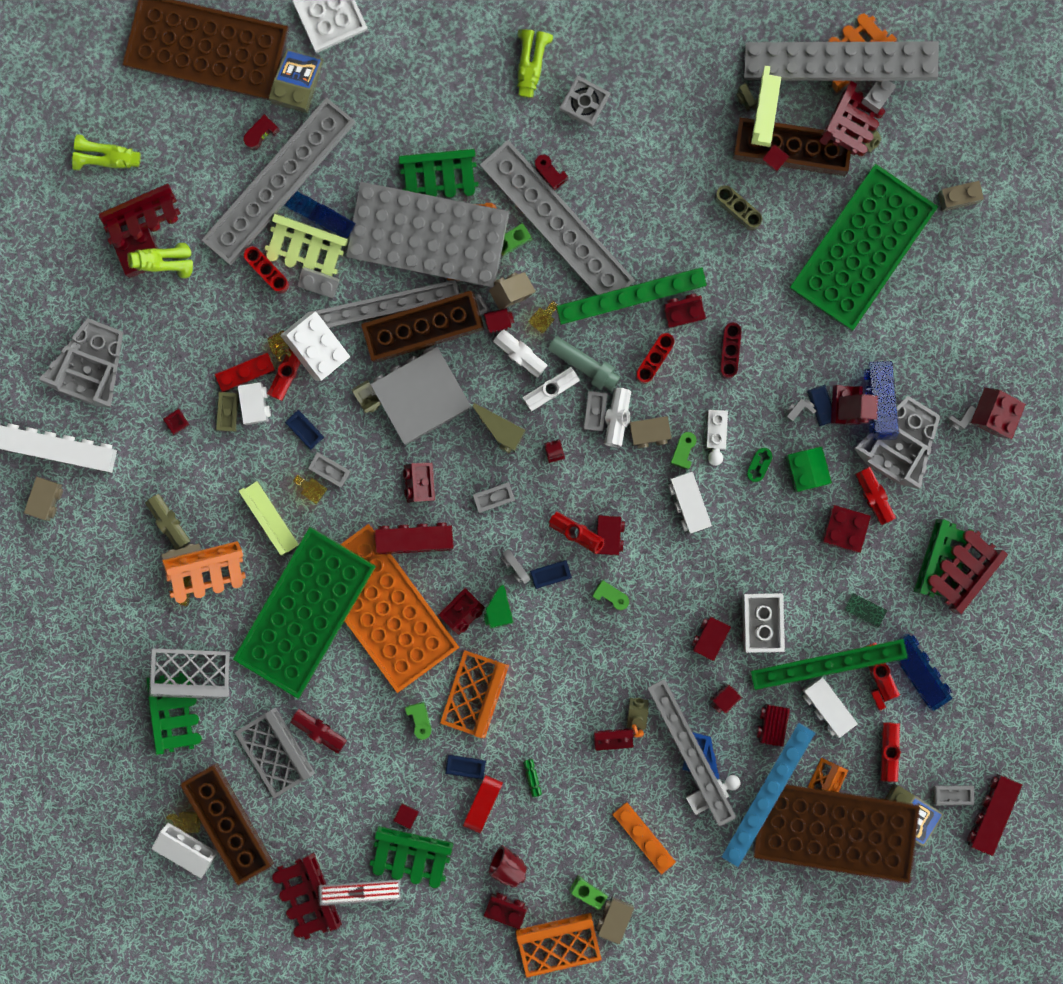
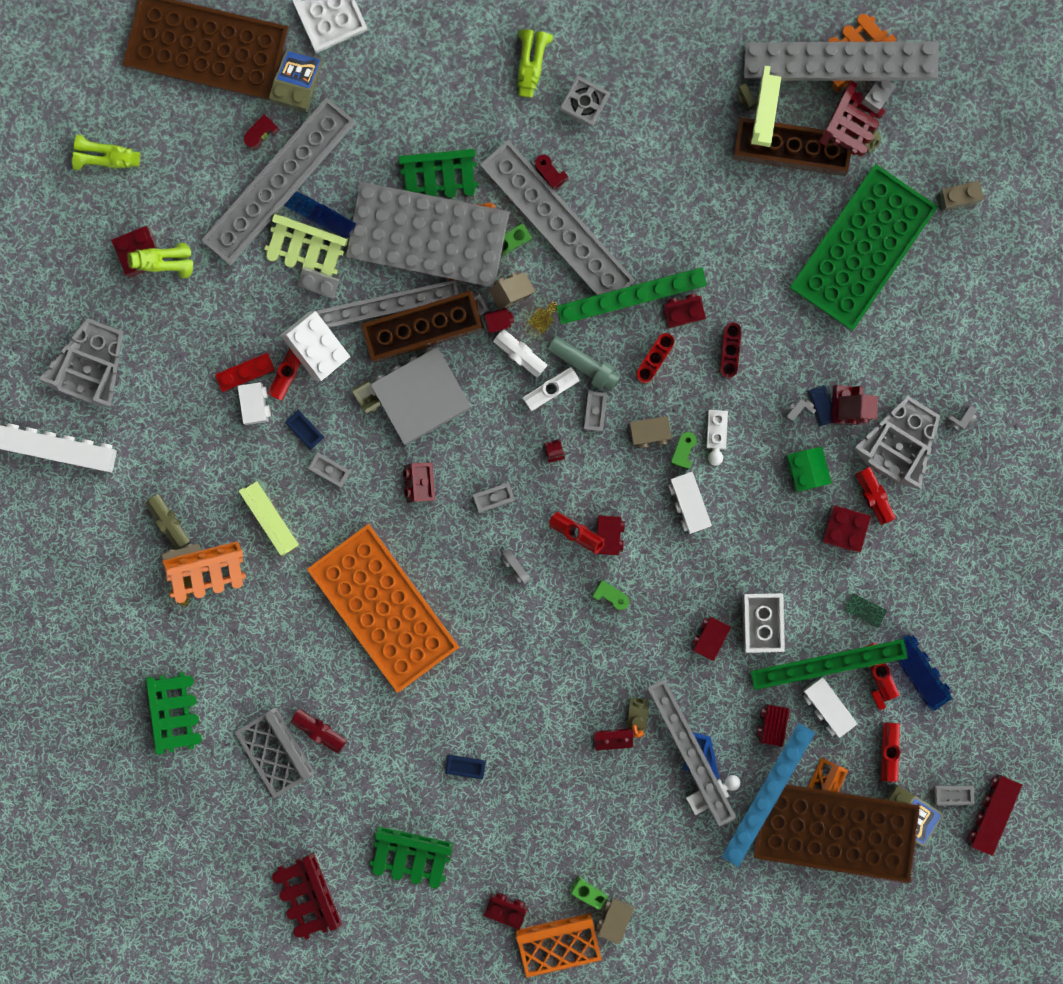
(43, 499): dark tan brick -> none
(138, 207): dark red fence -> none
(176, 421): dark red tile -> none
(184, 850): white brick -> none
(187, 822): clear yellow plate -> none
(193, 690): light grey fence -> none
(227, 412): olive plate -> none
(227, 824): reddish brown brick -> none
(260, 263): red beam -> none
(278, 345): clear yellow plate -> none
(304, 612): green plate -> none
(312, 490): clear yellow plate -> none
(359, 892): slope -> none
(406, 816): dark red tile -> none
(413, 539): dark red brick -> none
(421, 720): bright green leg -> none
(462, 611): dark red bracket -> none
(482, 804): red beam -> none
(490, 699): orange fence -> none
(498, 610): green slope -> none
(503, 431): olive slope -> none
(507, 867): dark red helmet -> none
(532, 778): green axle -> none
(550, 574): dark blue tile -> none
(617, 417): white piece -> none
(644, 838): orange plate -> none
(725, 699): dark red brick -> none
(735, 198): olive beam -> none
(763, 467): green beam -> none
(775, 158): dark red tile -> none
(881, 384): clear blue brick -> none
(934, 550): green fence -> none
(970, 586): dark red fence -> none
(998, 413): dark red brick -> none

